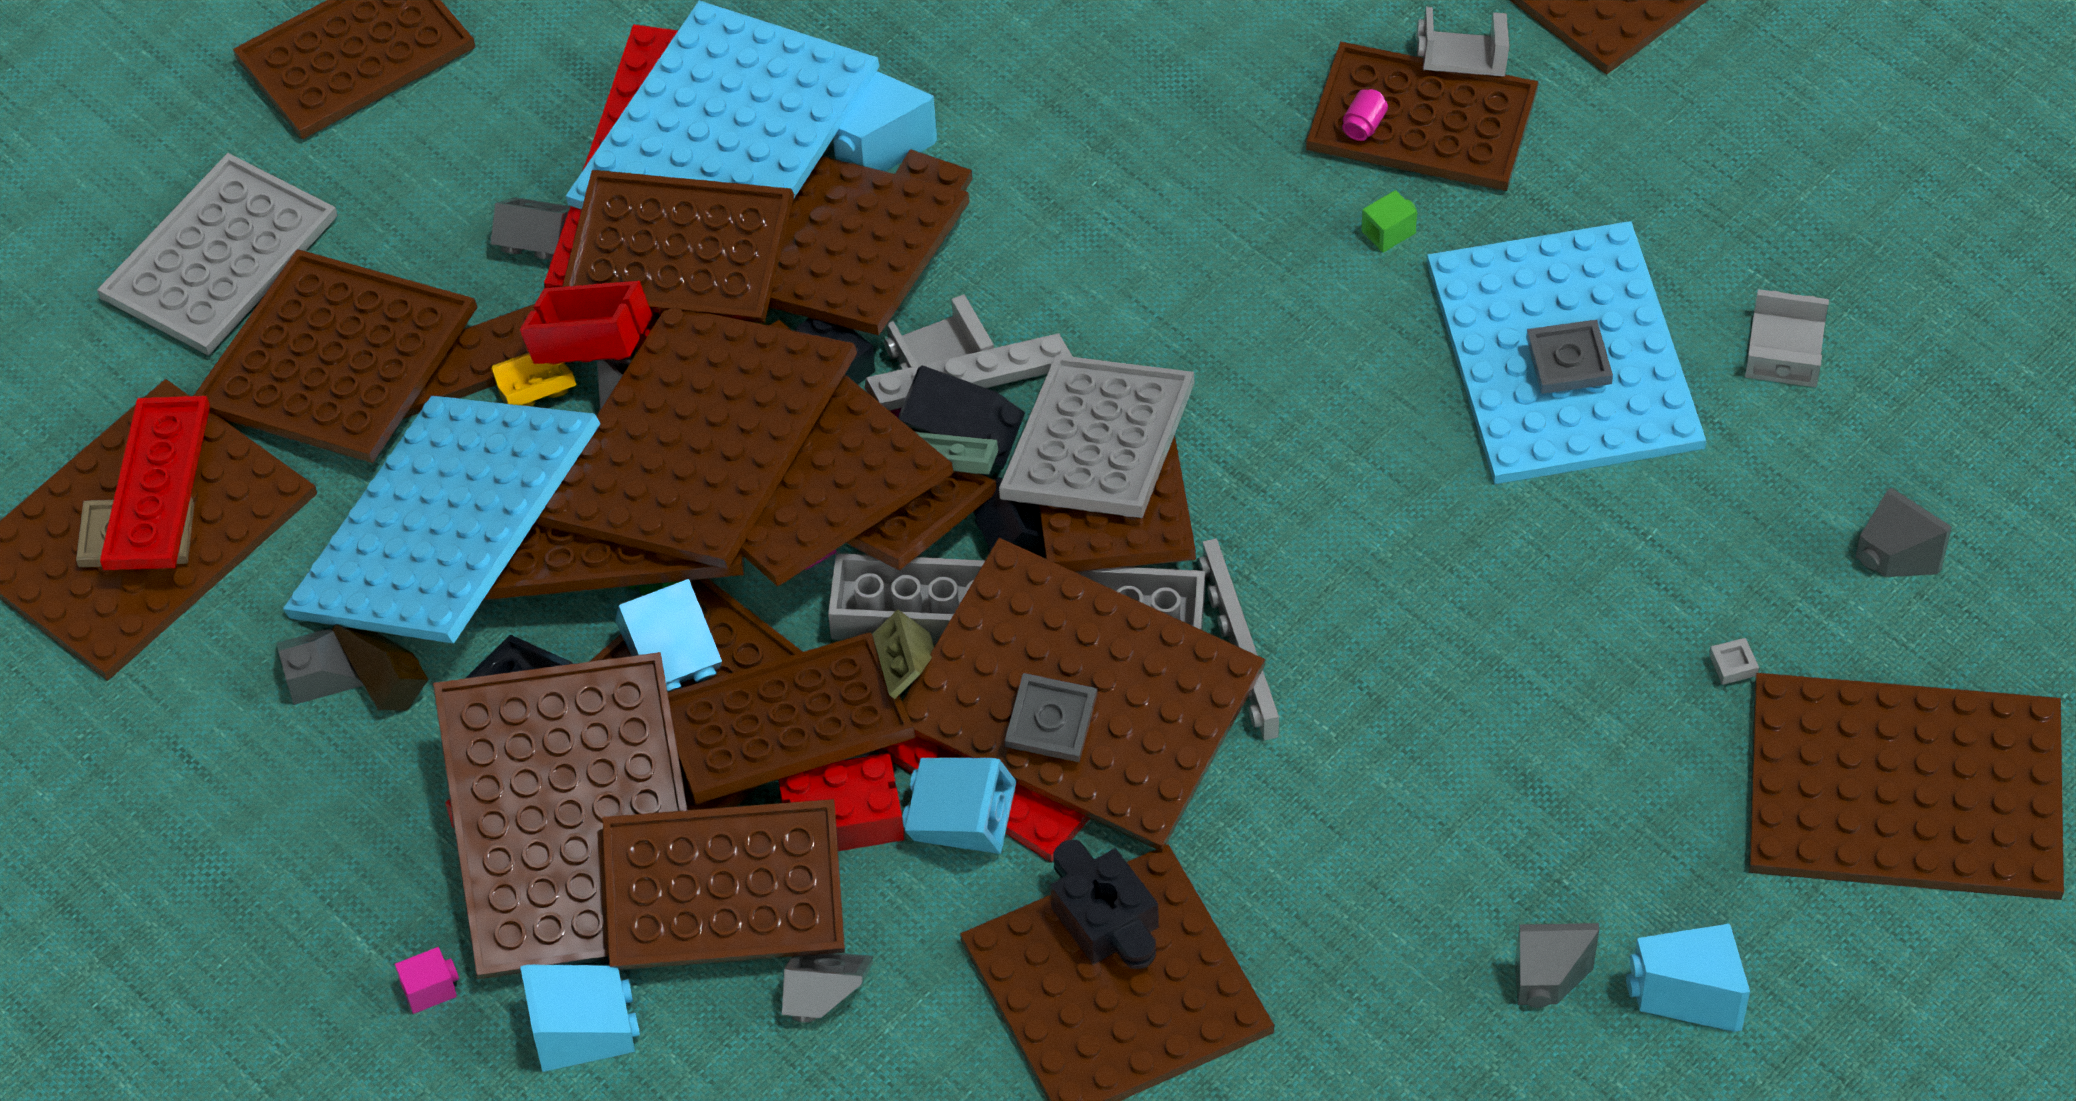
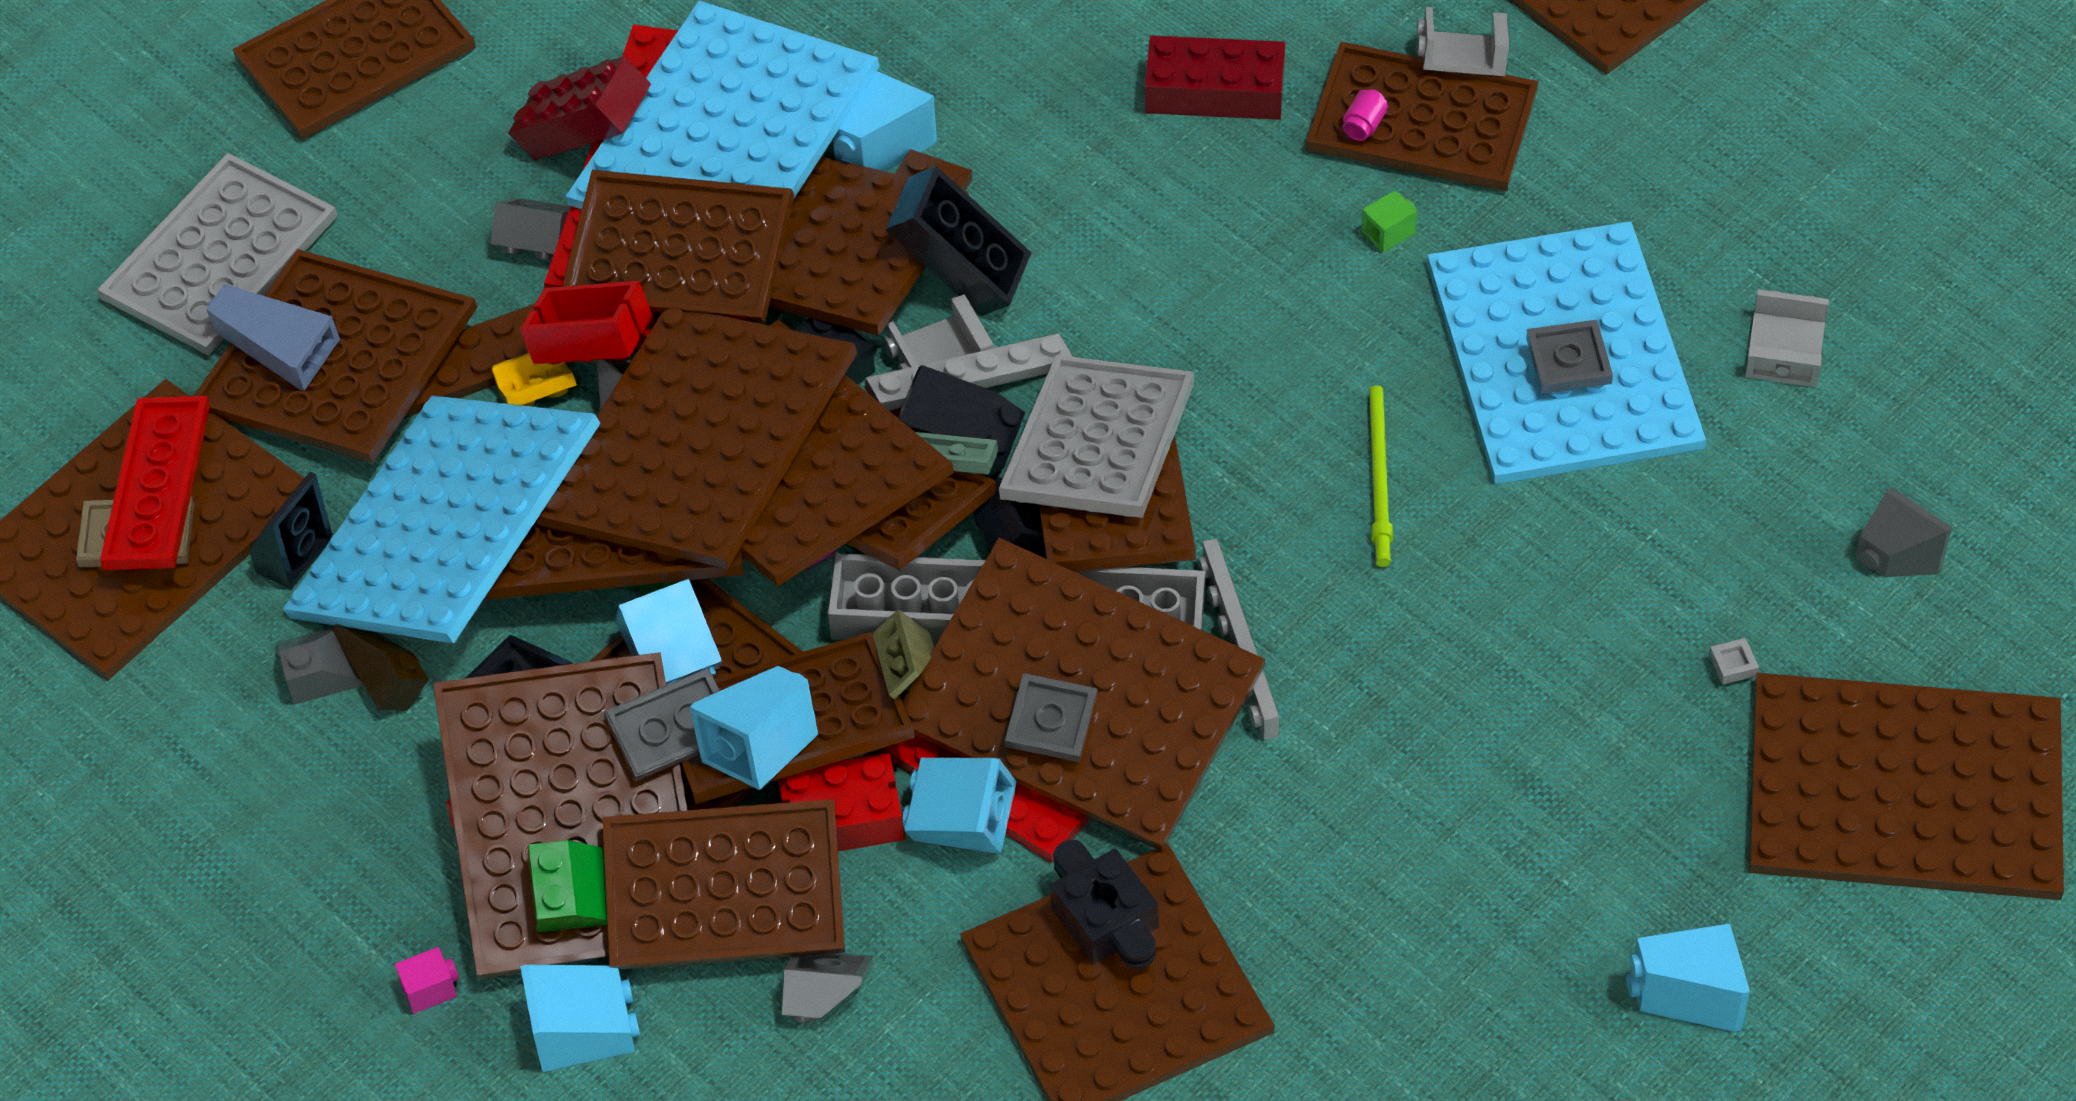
(275, 333): none -> sand blue slope
(293, 536): none -> black slope
(567, 885): none -> green slope
(579, 108): none -> dark red brick
(658, 726): none -> dark grey tile
(755, 725): none -> medium azure slope
(958, 240): none -> black brick
(1215, 77): none -> dark red brick
(1381, 528): none -> lime bar
(1553, 960): dark grey slope -> none

